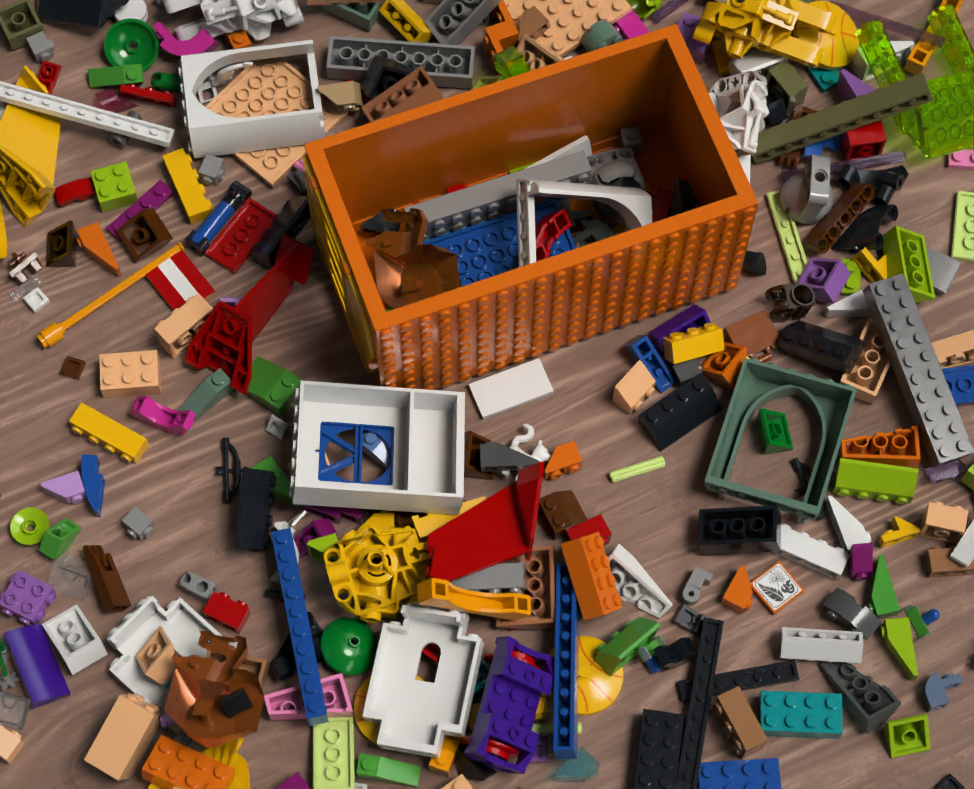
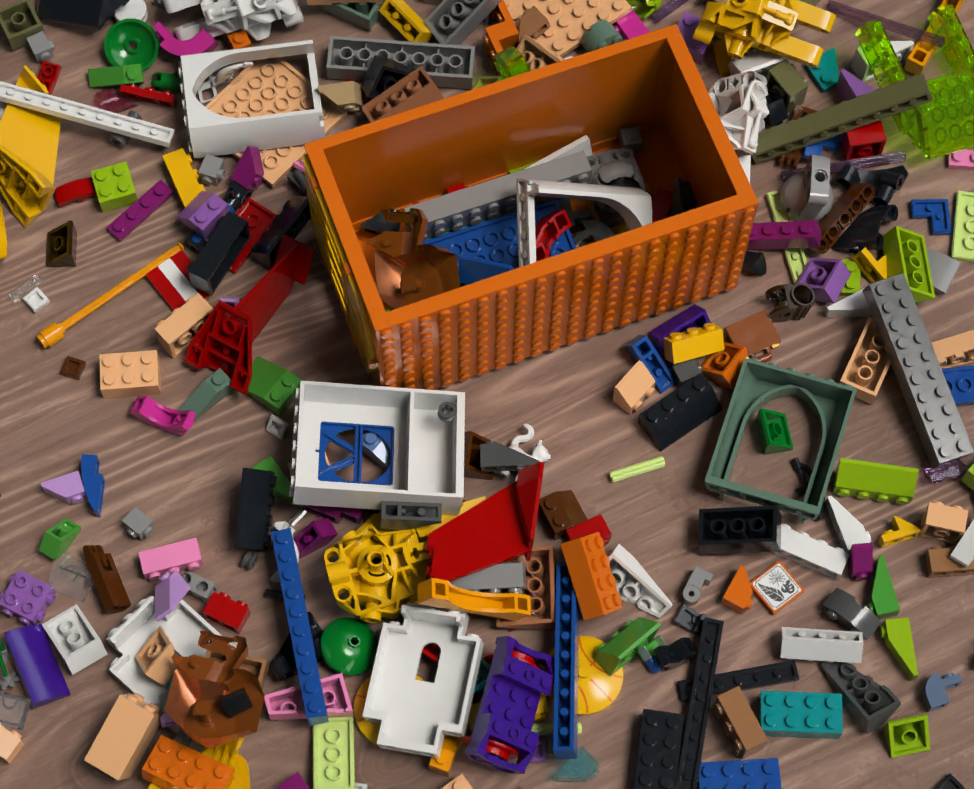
(18, 272): hips -> none
(23, 520): lime dish -> none
(96, 246): orange slope -> none
(108, 433): yellow brick -> none
(144, 234): reddish brown slope -> none
(169, 593): none -> lavender slope
(171, 557): none -> bright pink brick
(204, 213): none -> medium lavender slope
(219, 253): none -> black piece
(226, 446): black piece -> none
(249, 169): none -> magenta slope
(249, 560): none -> dark grey bush
(318, 546): lime slope -> none
(387, 770): bright green slope -> none
(409, 515): none -> dark grey slope
(441, 413): none -> dark grey bush
(472, 769): black slope -> none
(477, 269): none -> blue slope
(510, 388): white tile -> none
(563, 460): orange slope -> none
(785, 235): none -> magenta brick
(821, 346): black slope -> none
(839, 44): yellow dish -> none
(889, 448): orange wedge -> none
(920, 621): piece -> none
(935, 210): none -> blue tile

